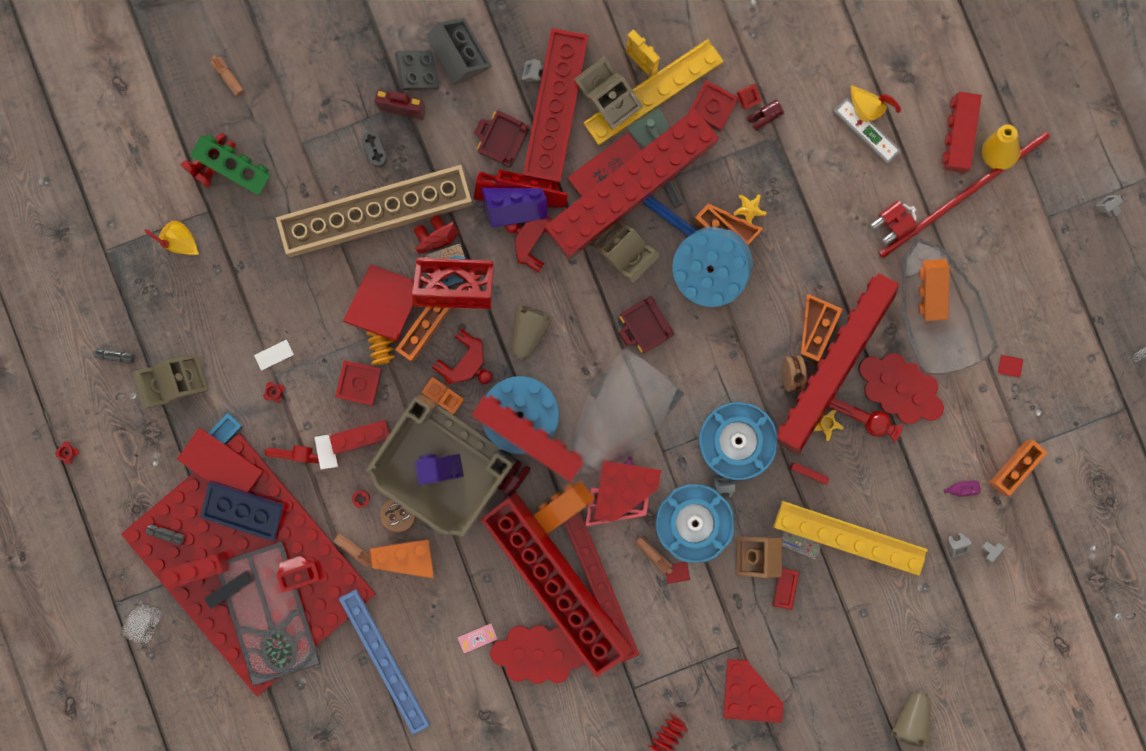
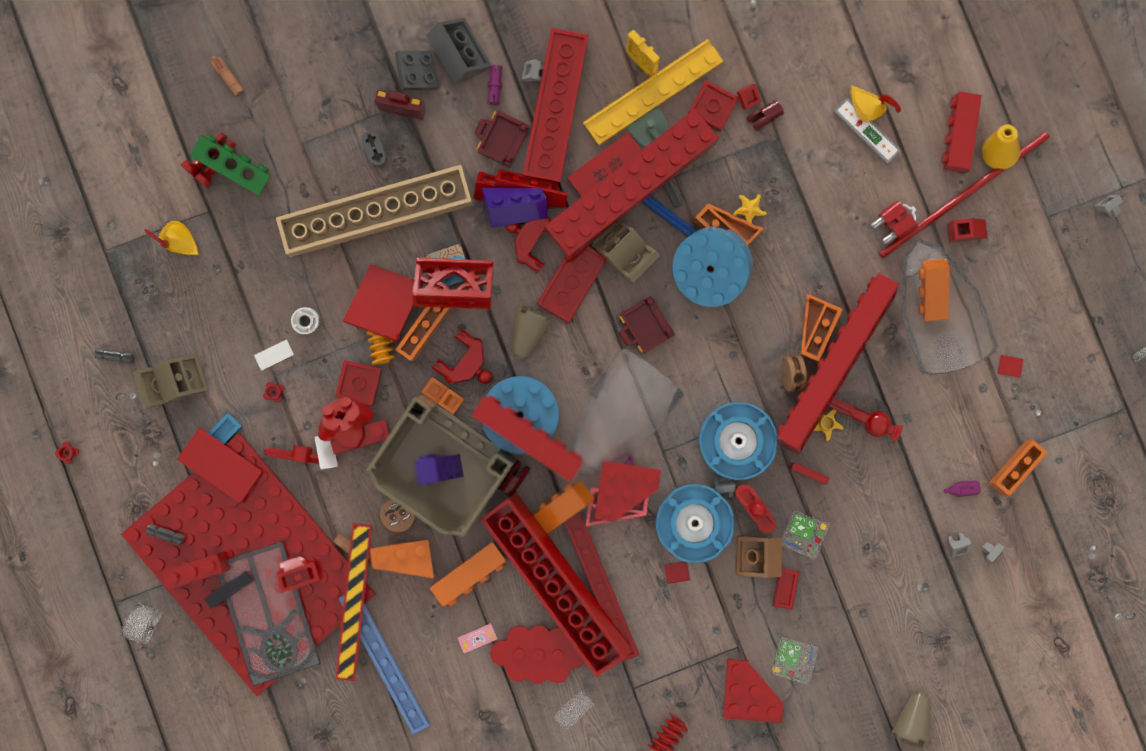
(242, 511): dark blue tile -> none
(296, 320): none -> white wheel
(344, 422): none -> red brick
(353, 602): none -> tile
(357, 503): red bush -> none
(442, 236): red connector -> none
(467, 574): none -> orange brick
(494, 85): none -> magenta pin
(571, 283): none -> red tile
(573, 710): none -> clear plate
(608, 92): dark tan bracket -> none
(657, 558): nougat piece -> none
(756, 508): none -> red connector
(794, 660): none -> clear tile
(850, 538): yellow plate -> none
(901, 388): red plate -> none
(967, 230): none -> red slope

